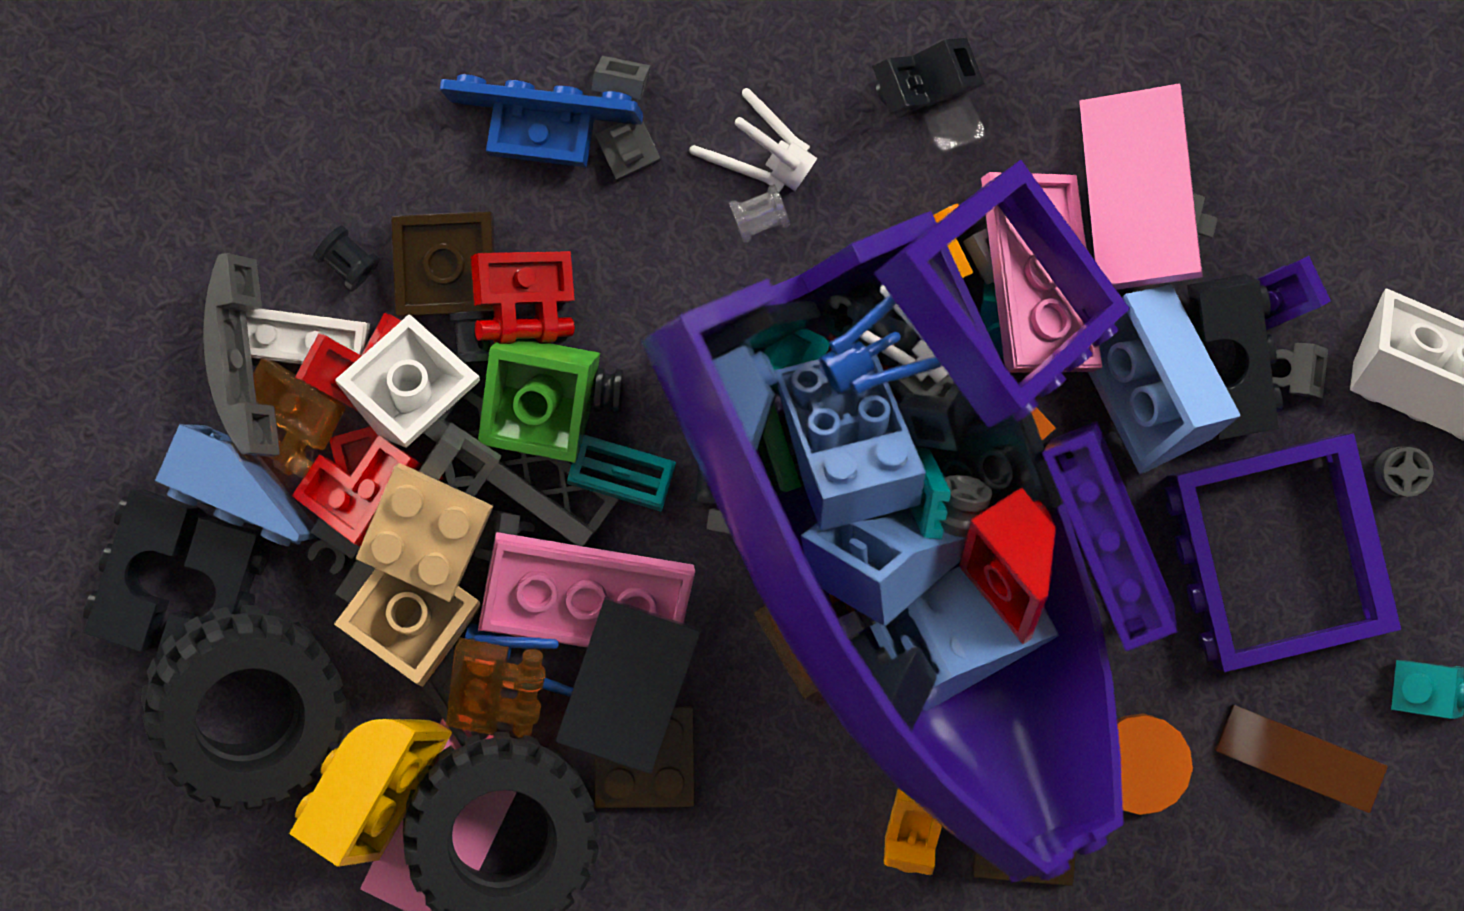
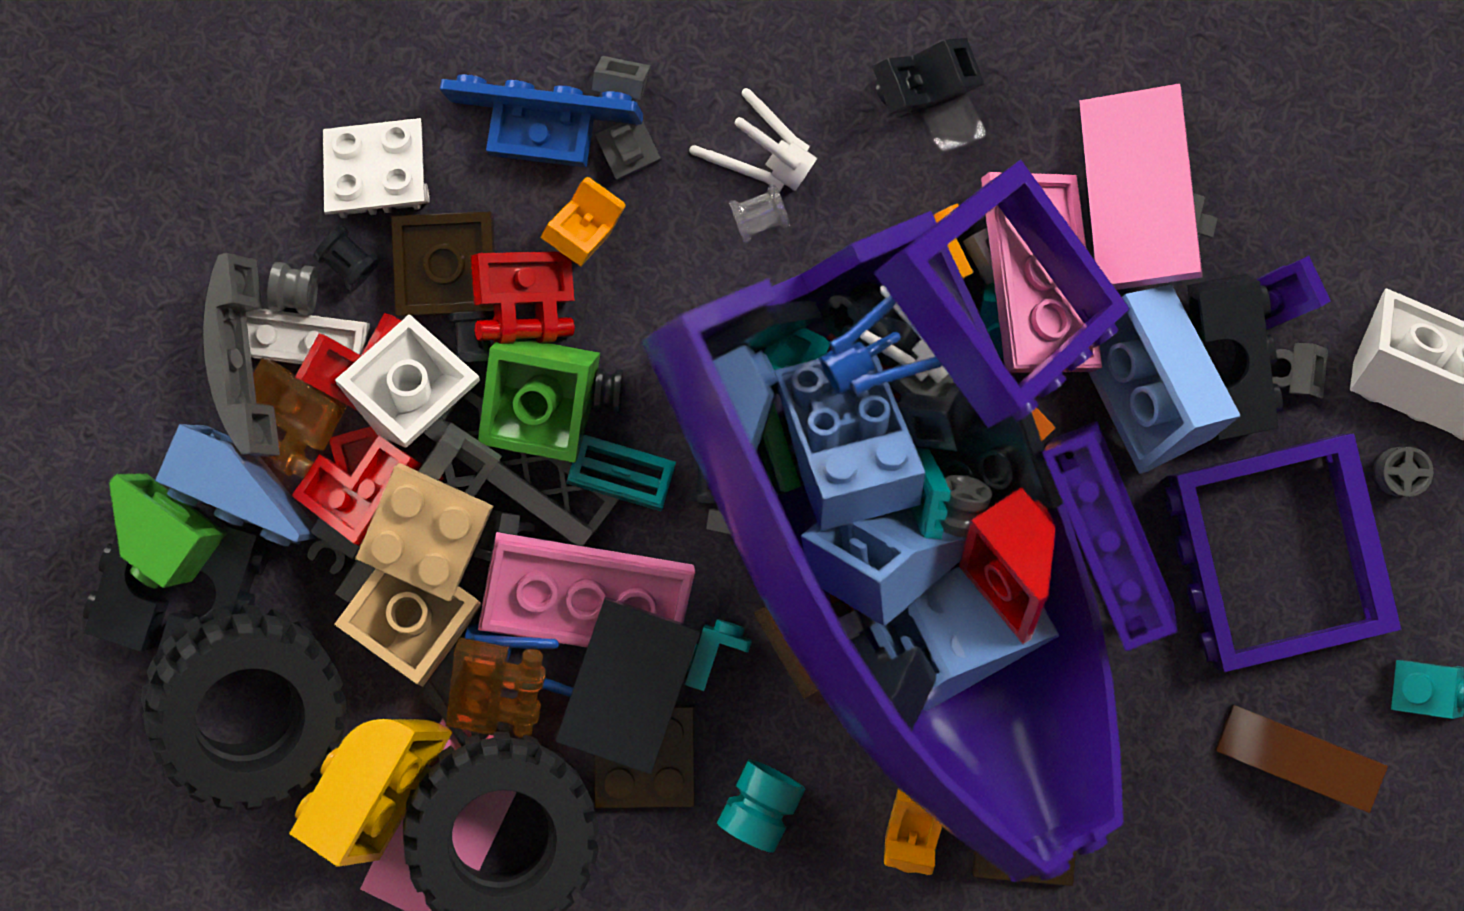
(158, 533): none -> bright green slope
(292, 288): none -> dark grey wheel
(374, 168): none -> white hinge
(584, 221): none -> light orange bracket
(705, 651): none -> teal bracket
(759, 808): none -> teal wheel
(1153, 763): orange tile -> none

